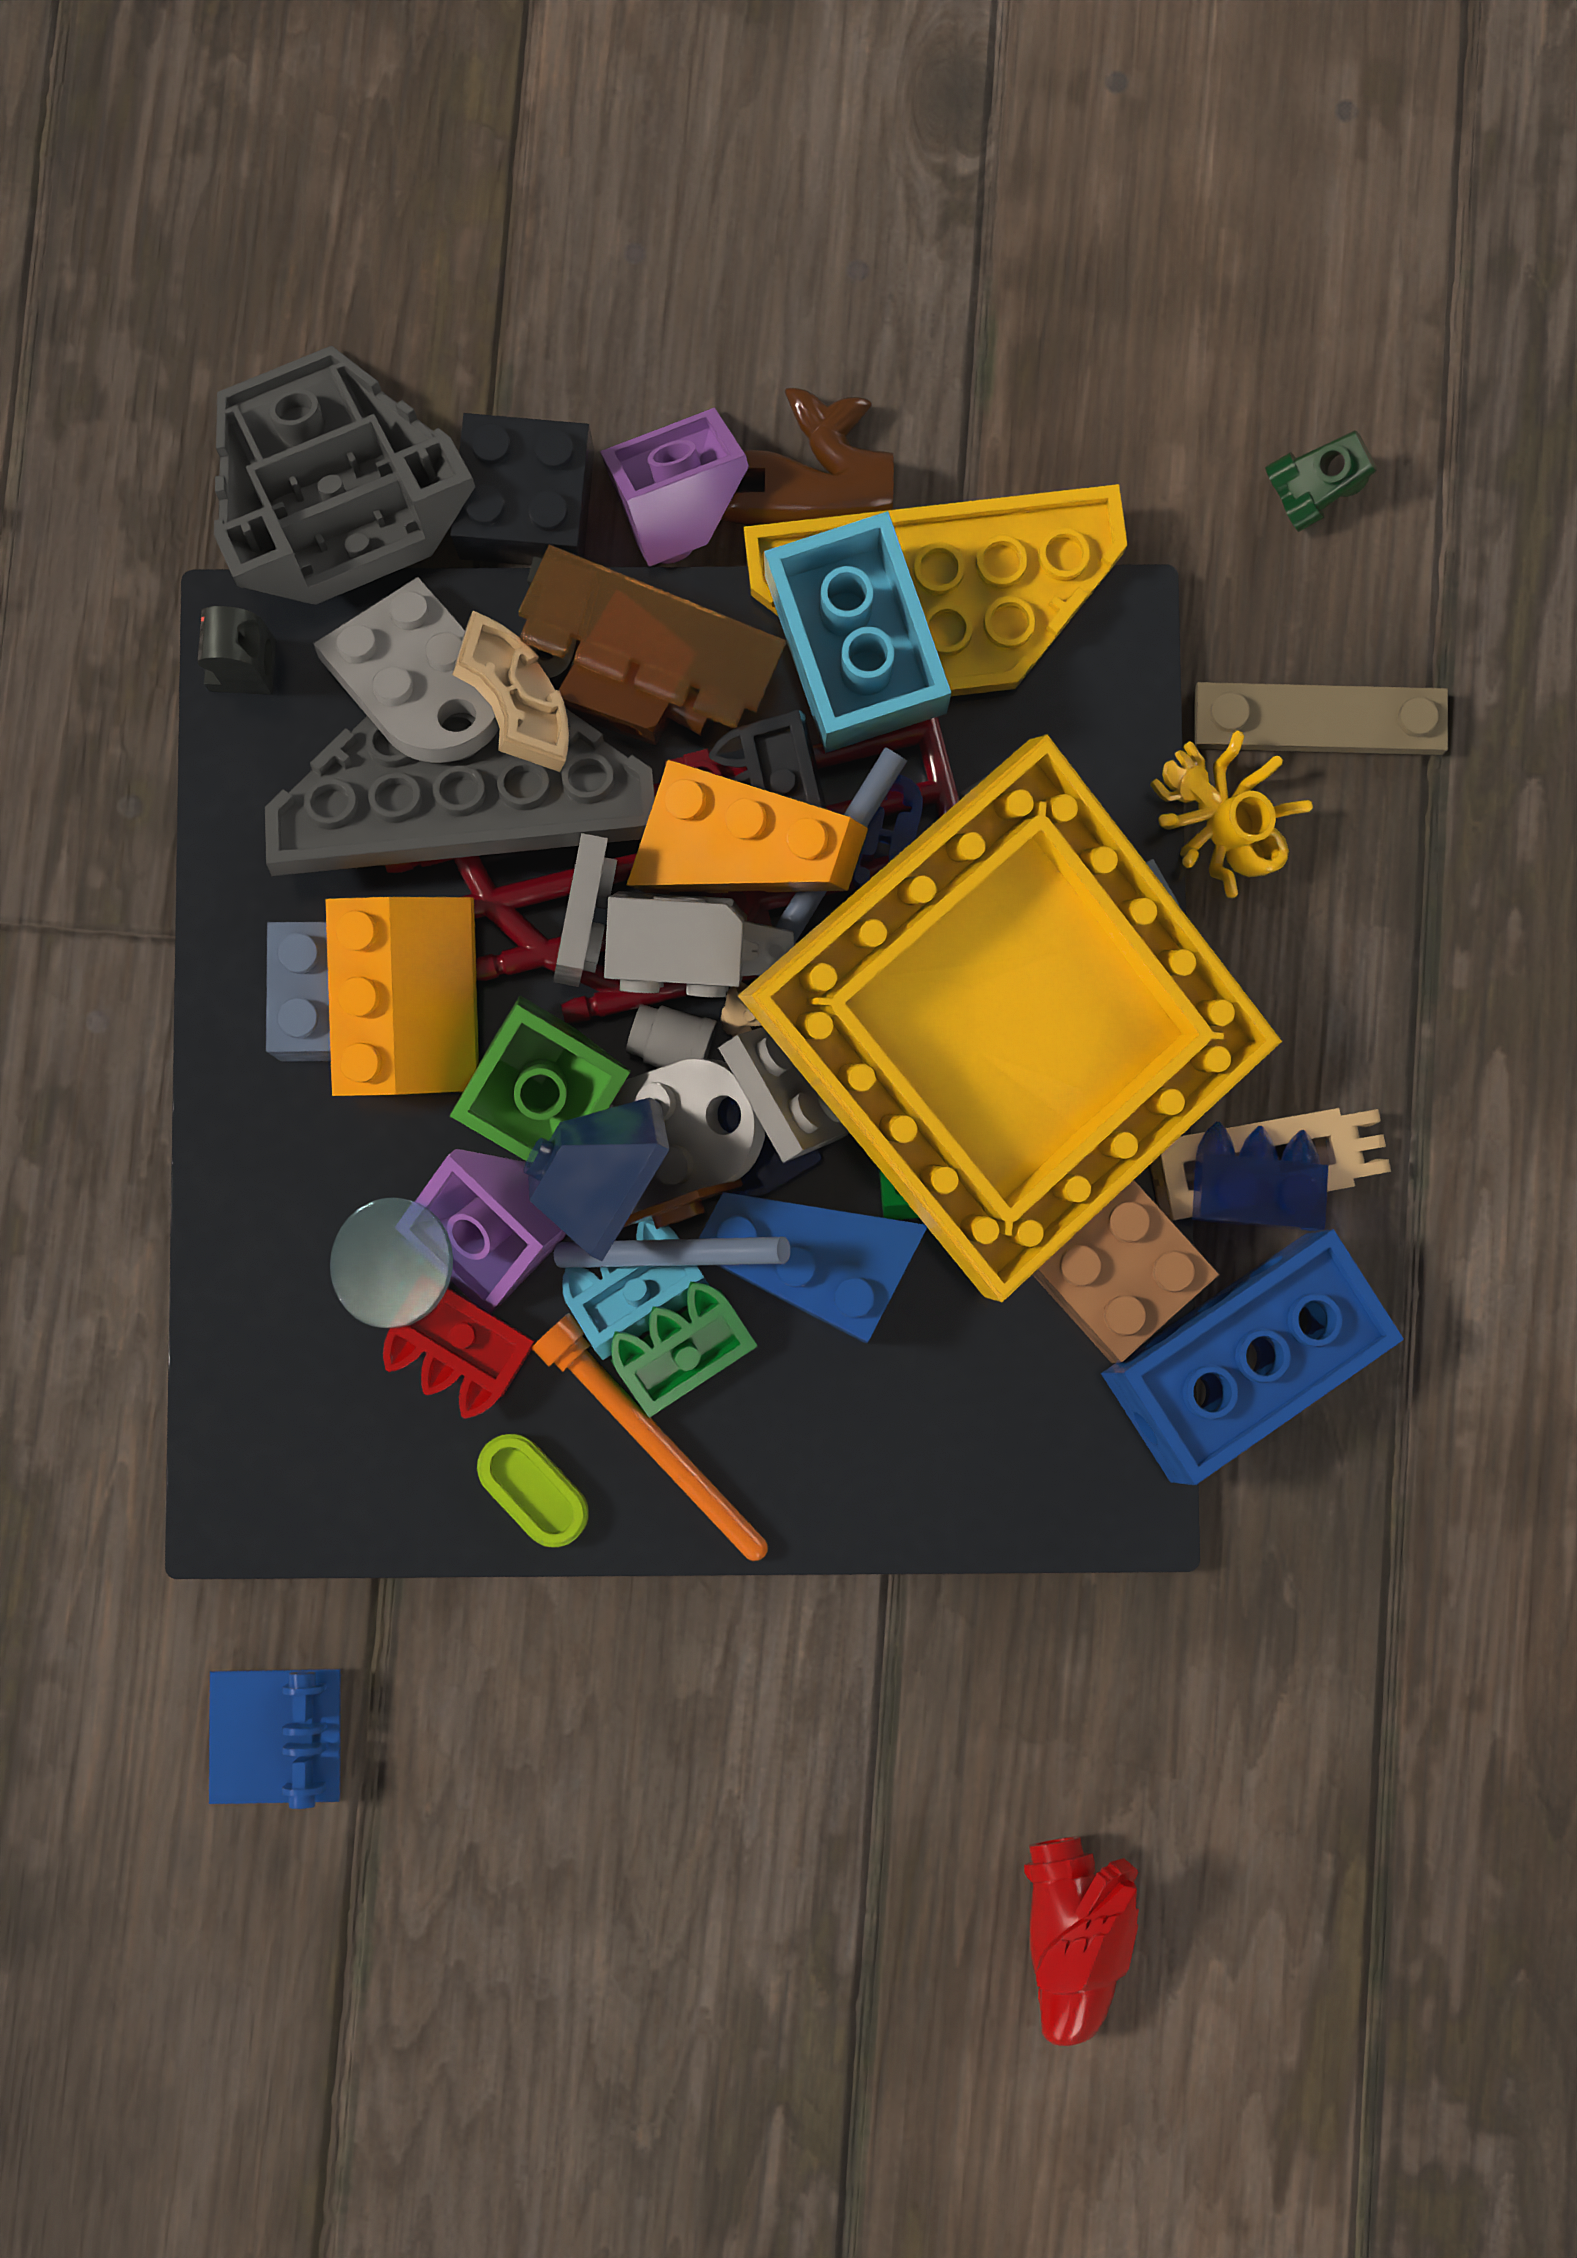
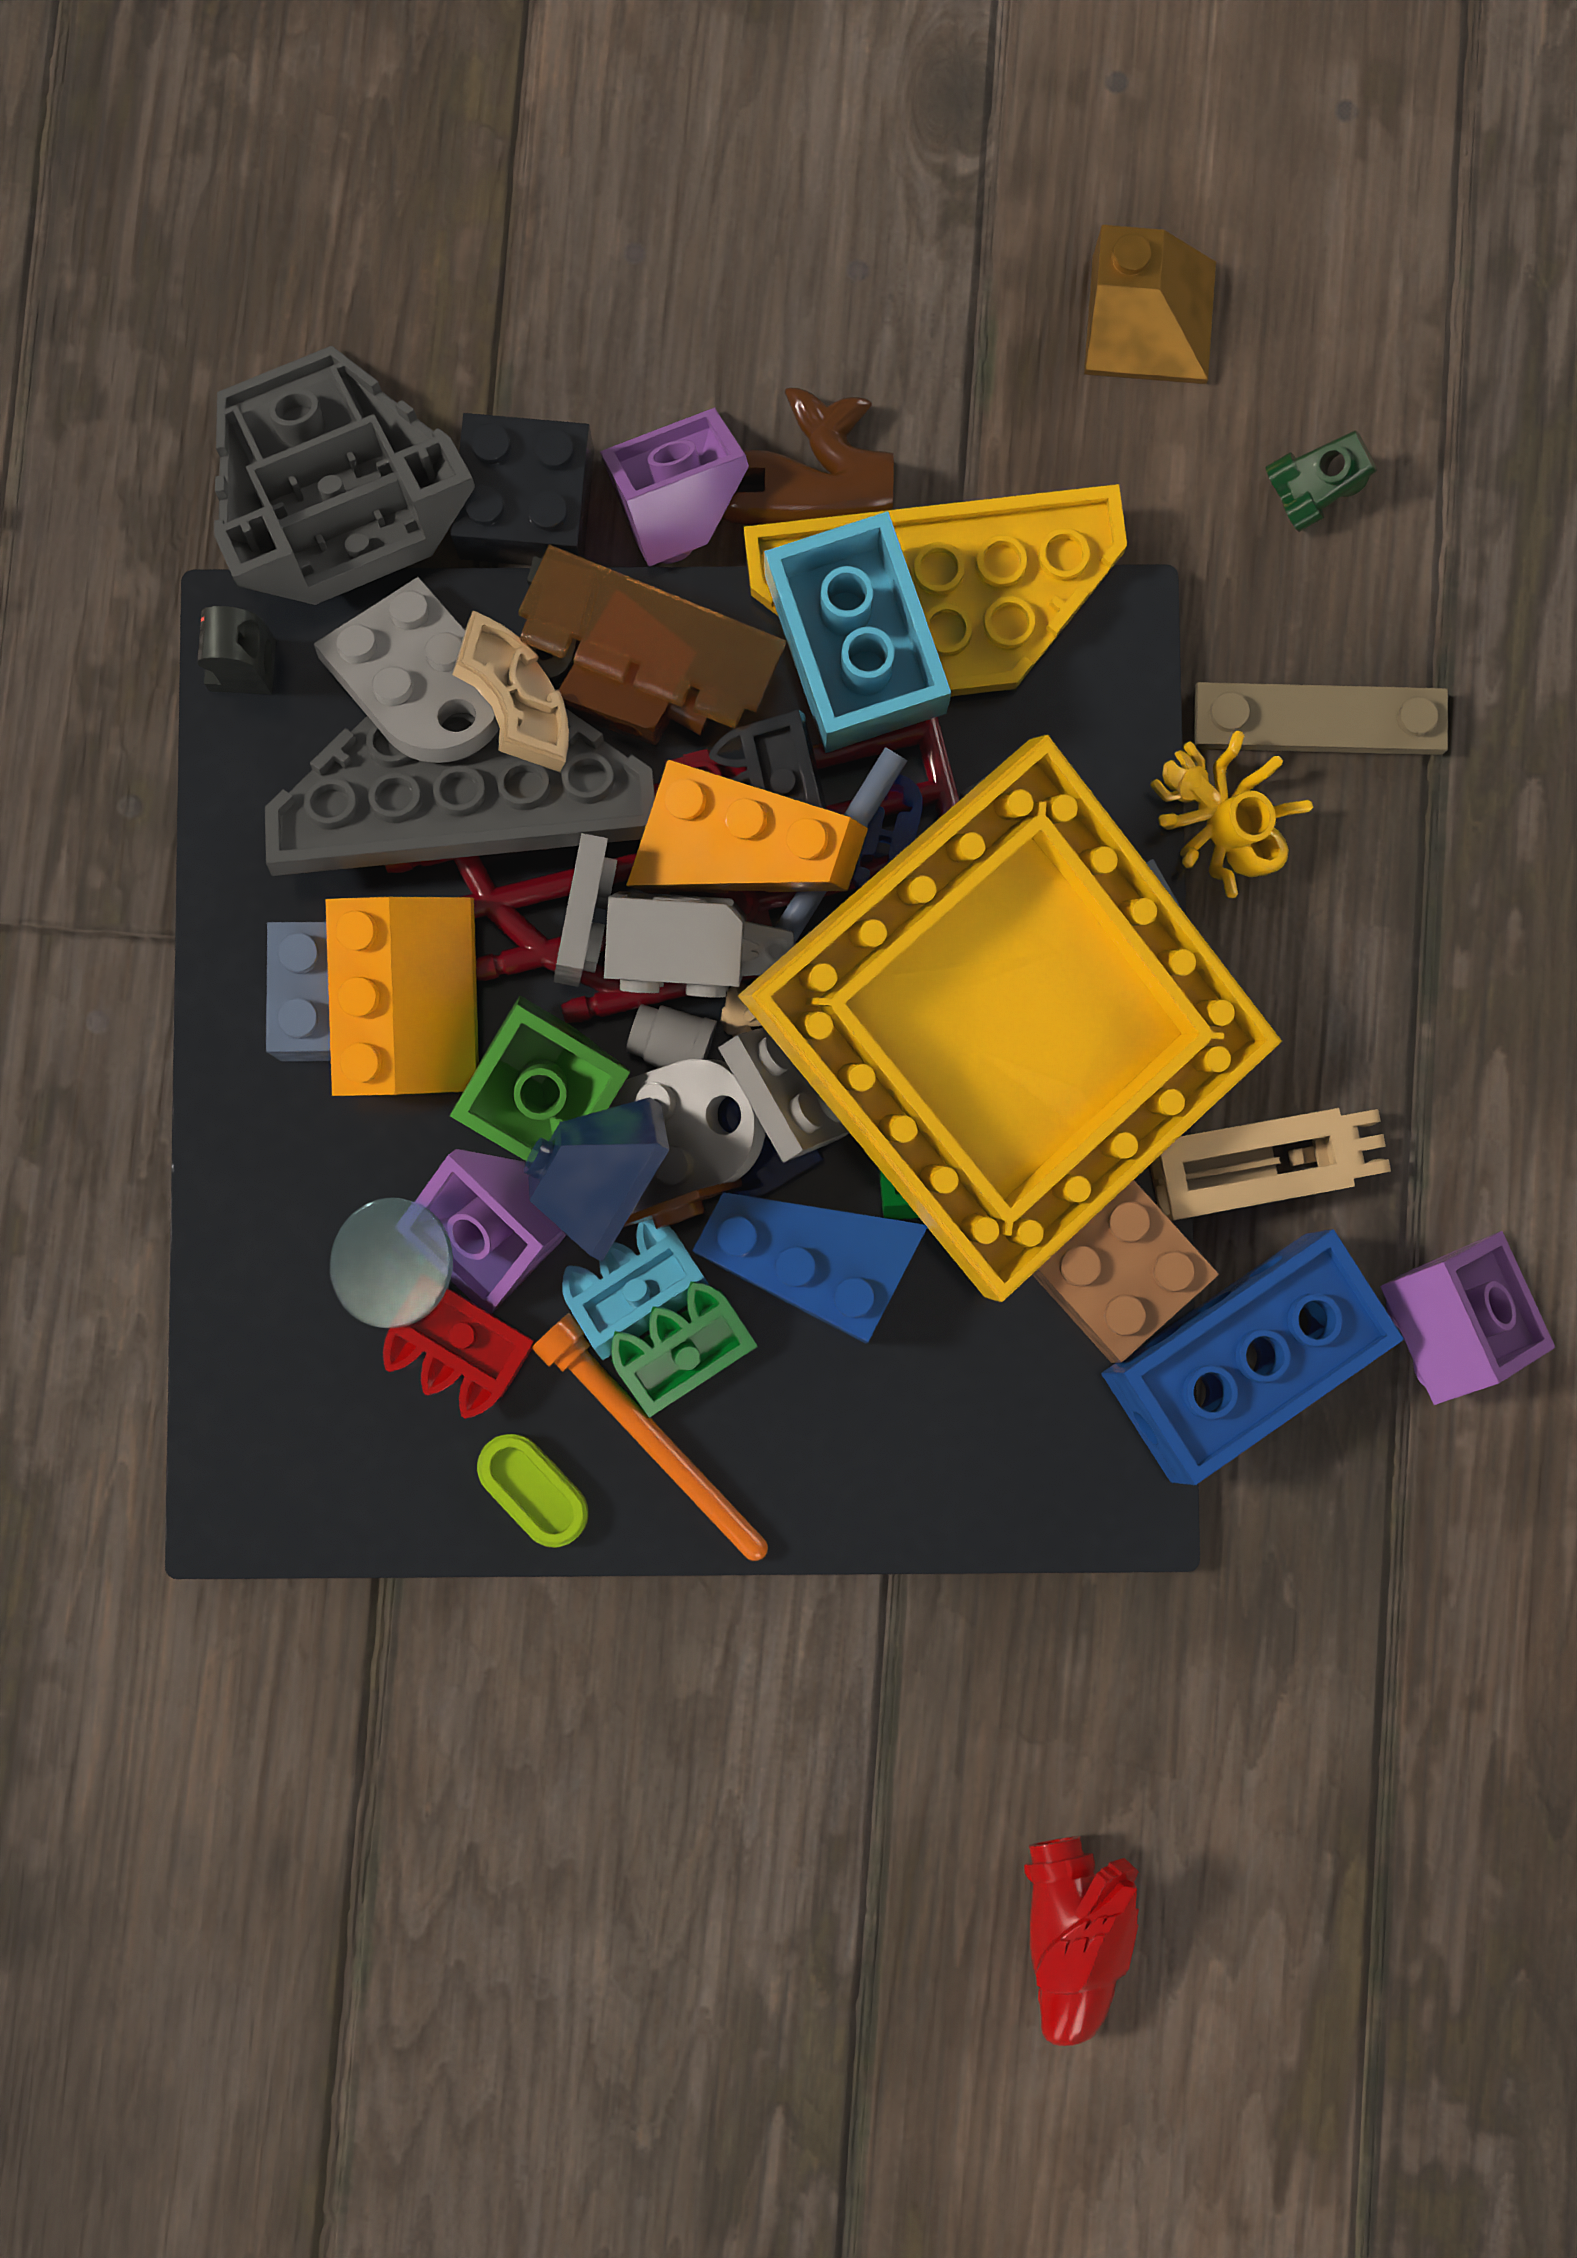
(275, 1737): blue hinge -> none
(679, 1252): sand blue bar -> none
(1149, 307): none -> pearl gold slope
(1256, 1184): clear blue plate -> none
(1467, 1319): none -> medium lavender slope

